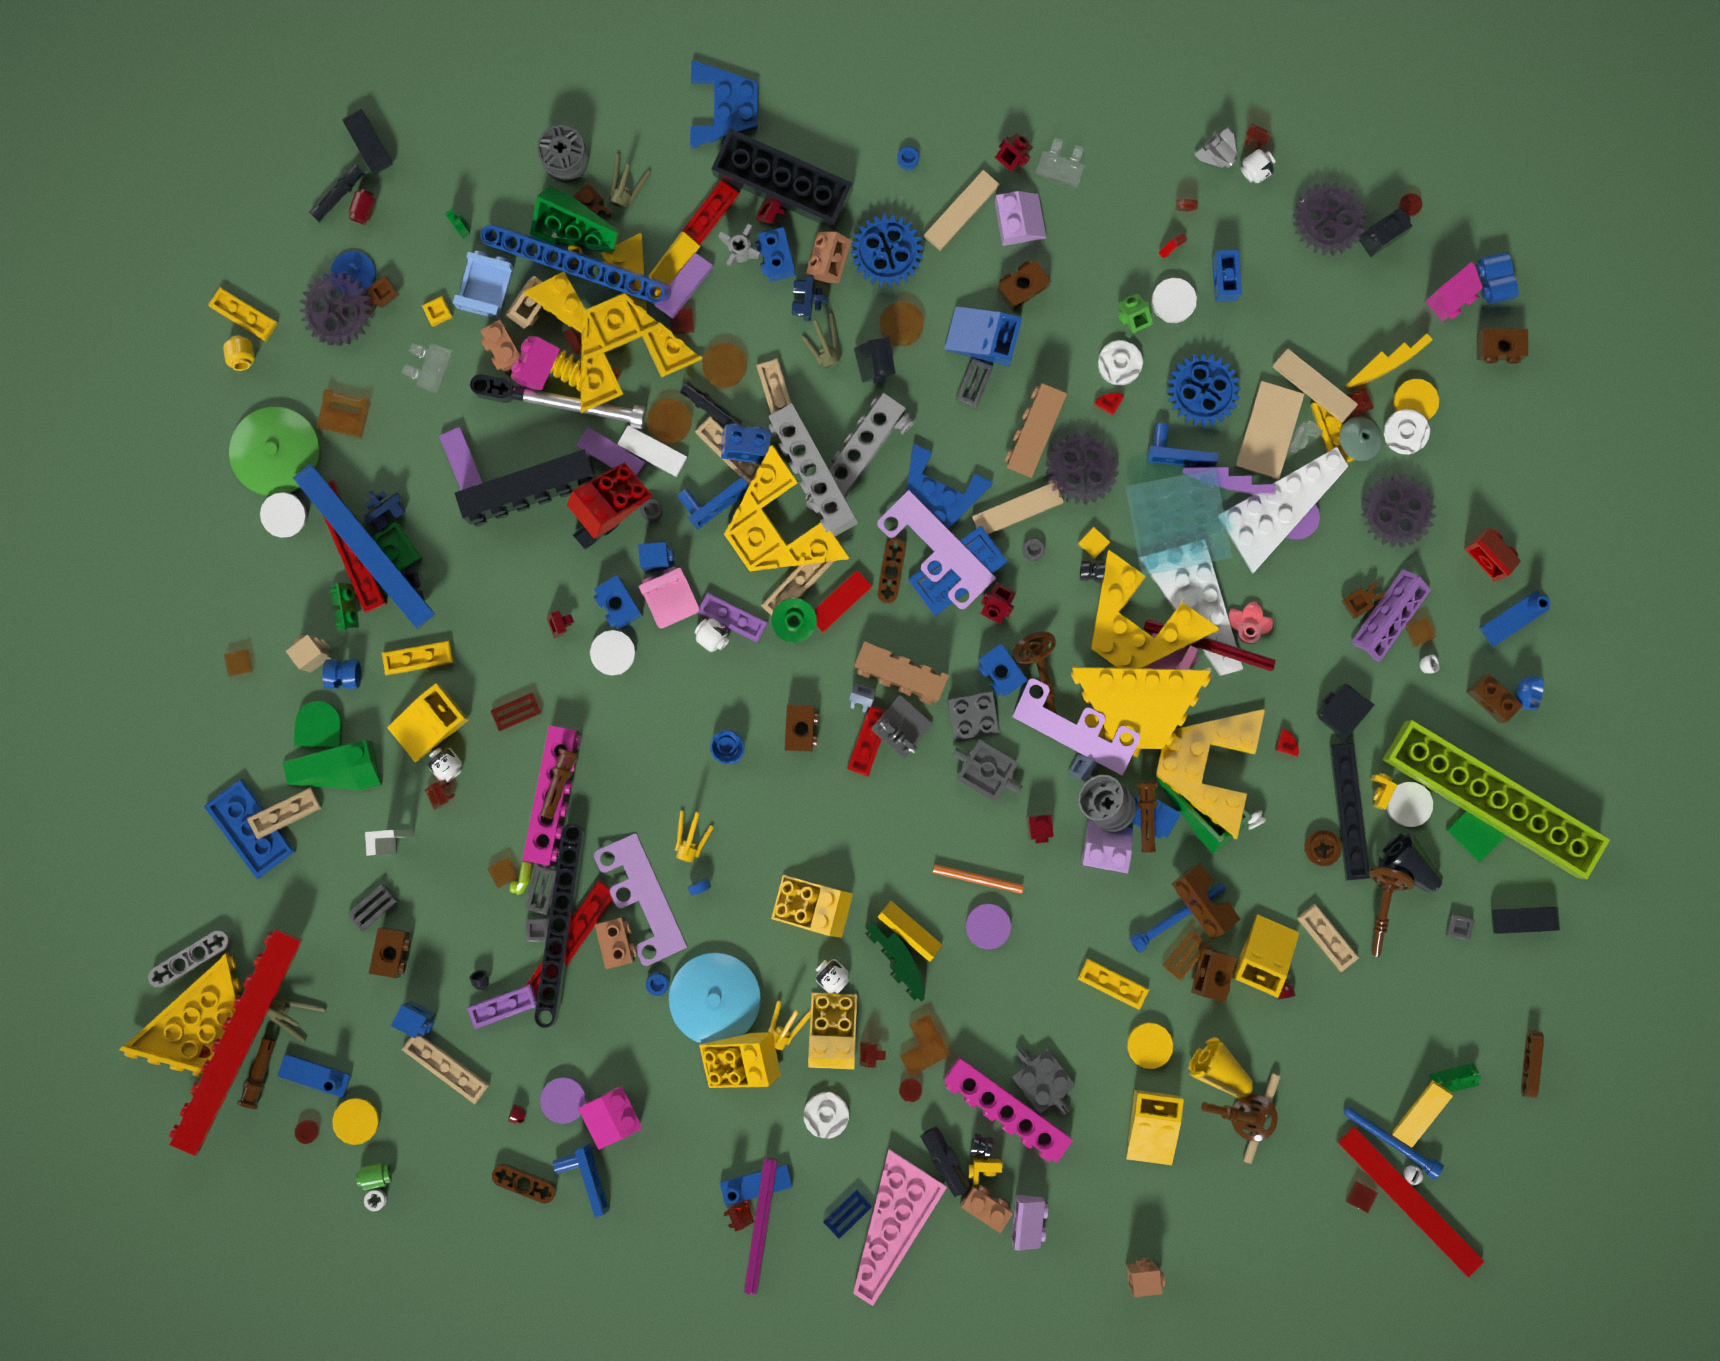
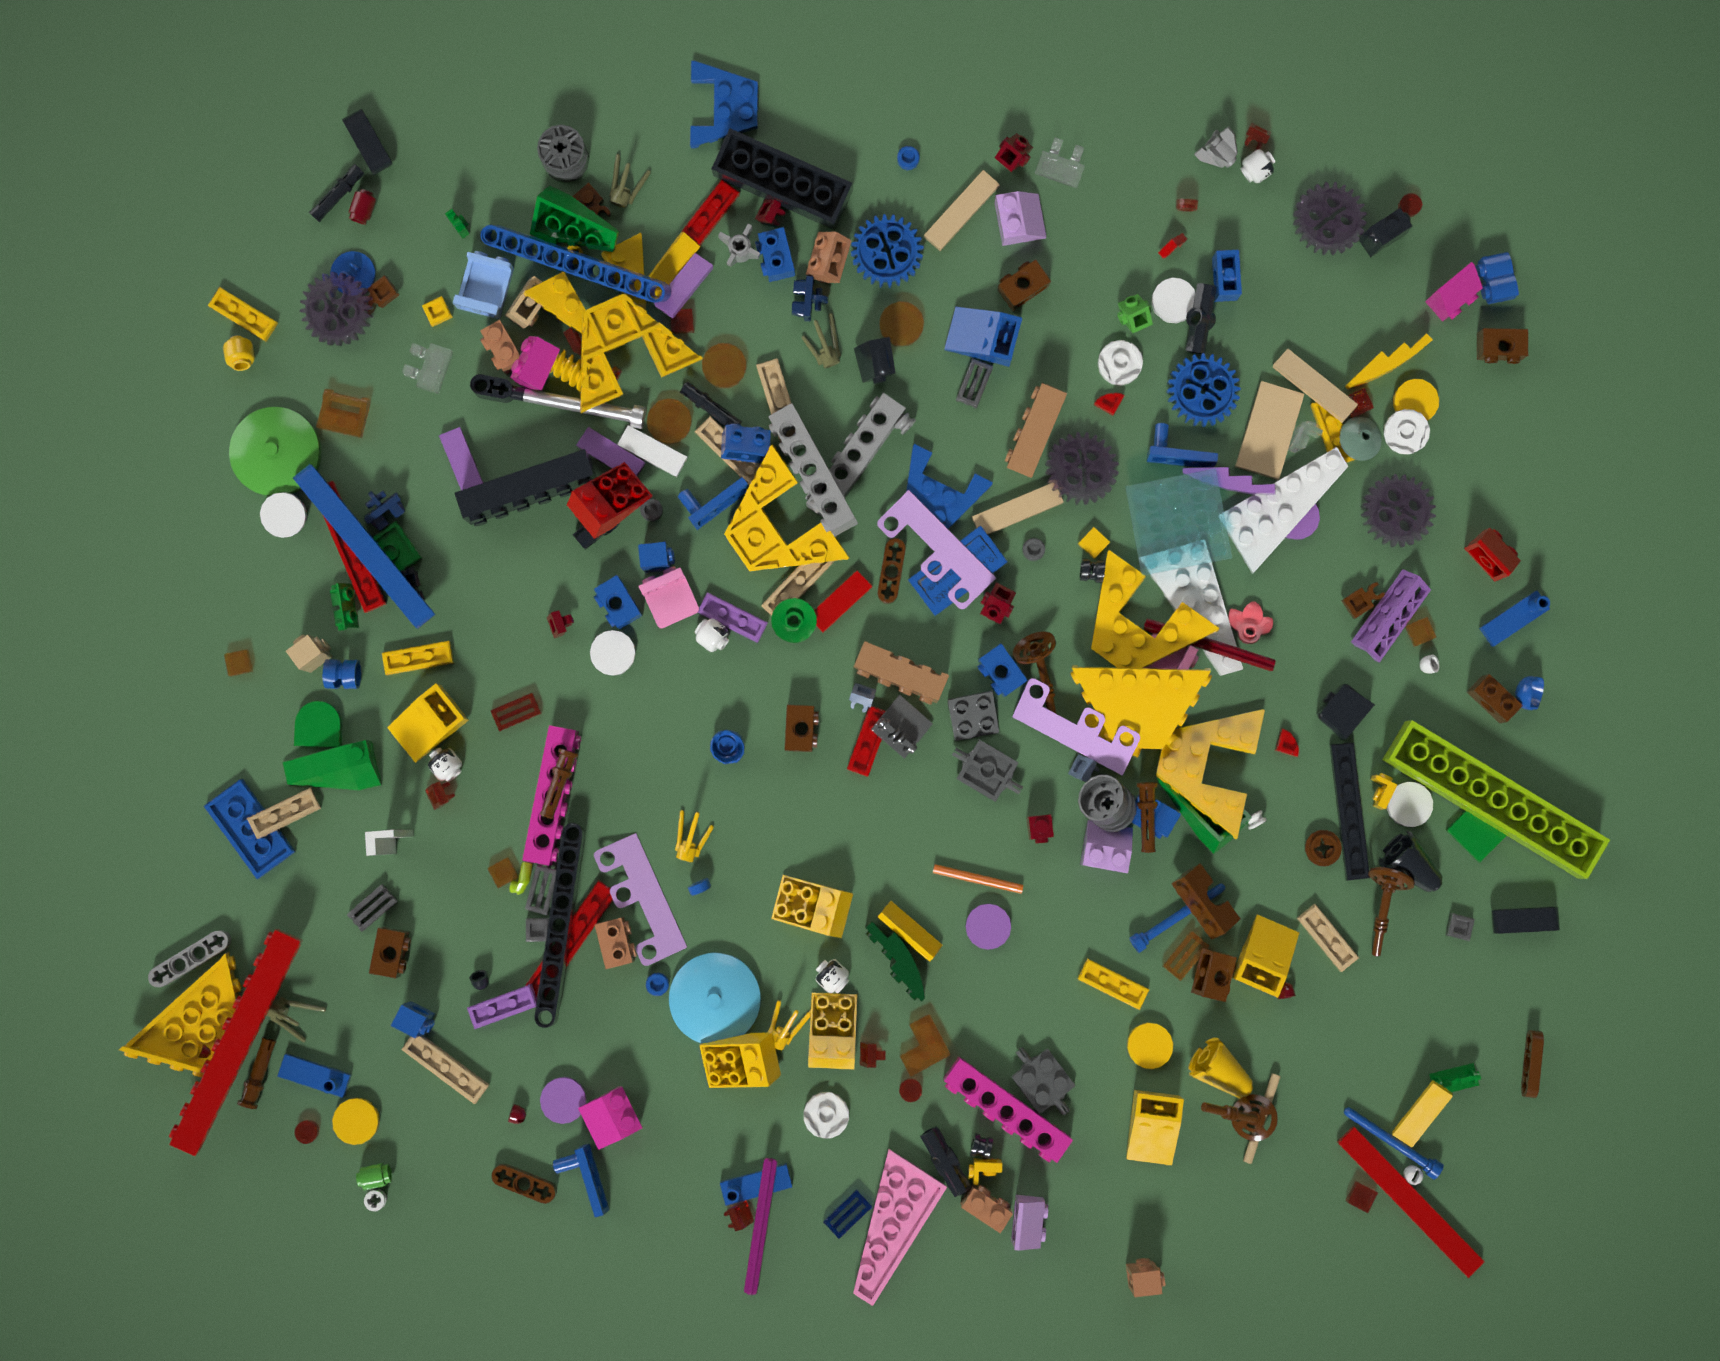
(1200, 318): none -> black piece

